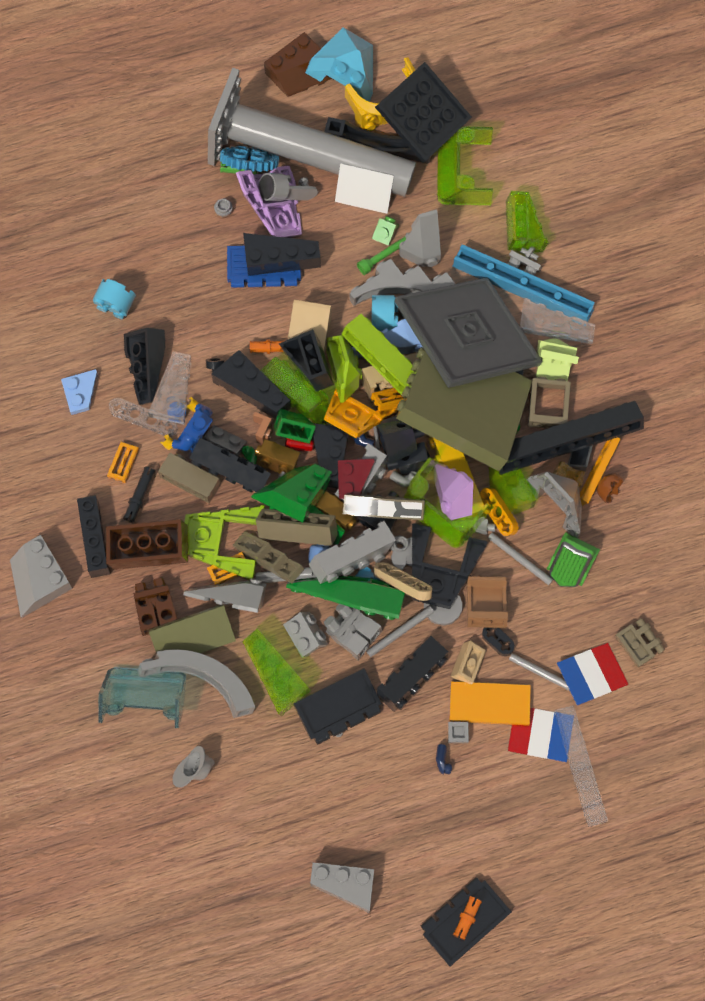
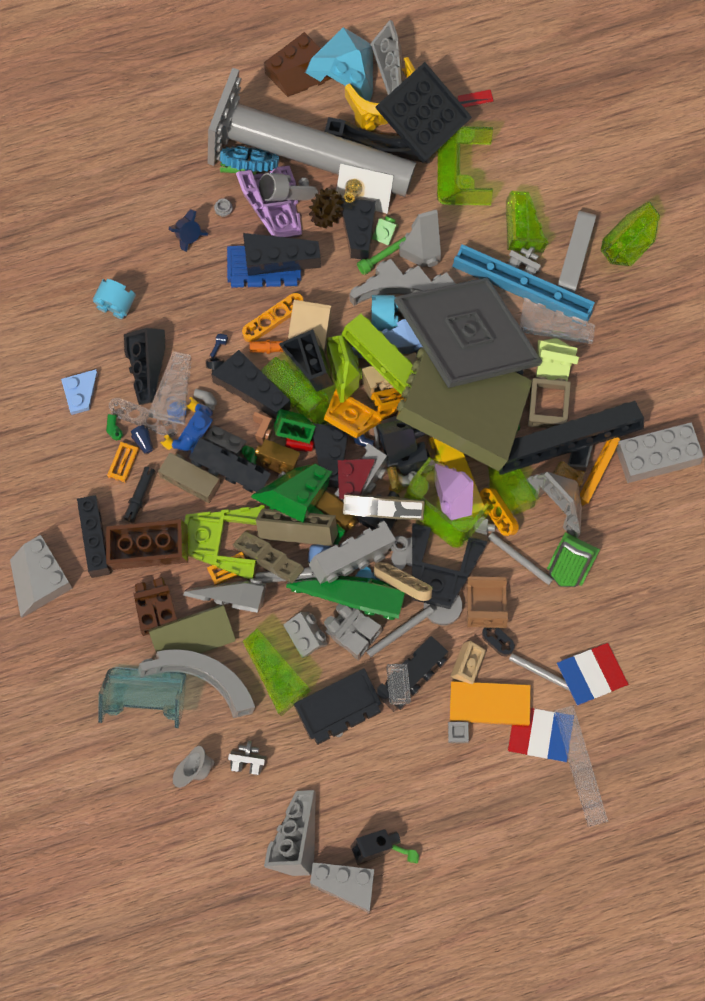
(112, 429): none -> green arm
(142, 439): none -> dark blue cone
(187, 230): none -> dark blue piece
(207, 396): none -> light grey arm
(220, 339): none -> dark blue hand
(256, 761): none -> hips
(271, 315): none -> light orange beam
(295, 842): none -> light grey wedge
(326, 208): none -> dark brown gear
(352, 189): none -> clear yellow cone
(358, 224): none -> black wedge
(367, 849): none -> black torso
(388, 56): none -> light grey wedge
(395, 483): none -> clear yellow arm
(398, 684): none -> clear tile
(412, 856): none -> bright green hand
(441, 758): dark blue arm -> none
(467, 918): orange pin -> none
(476, 98): none -> red sticker
(488, 916): black hinge -> none
(577, 251): none -> light grey beam
(608, 486): dark orange hair -> none
(631, 236): none -> clear neon green wedge
(636, 646): dark tan plate -> none
(659, 452): none -> light grey brick

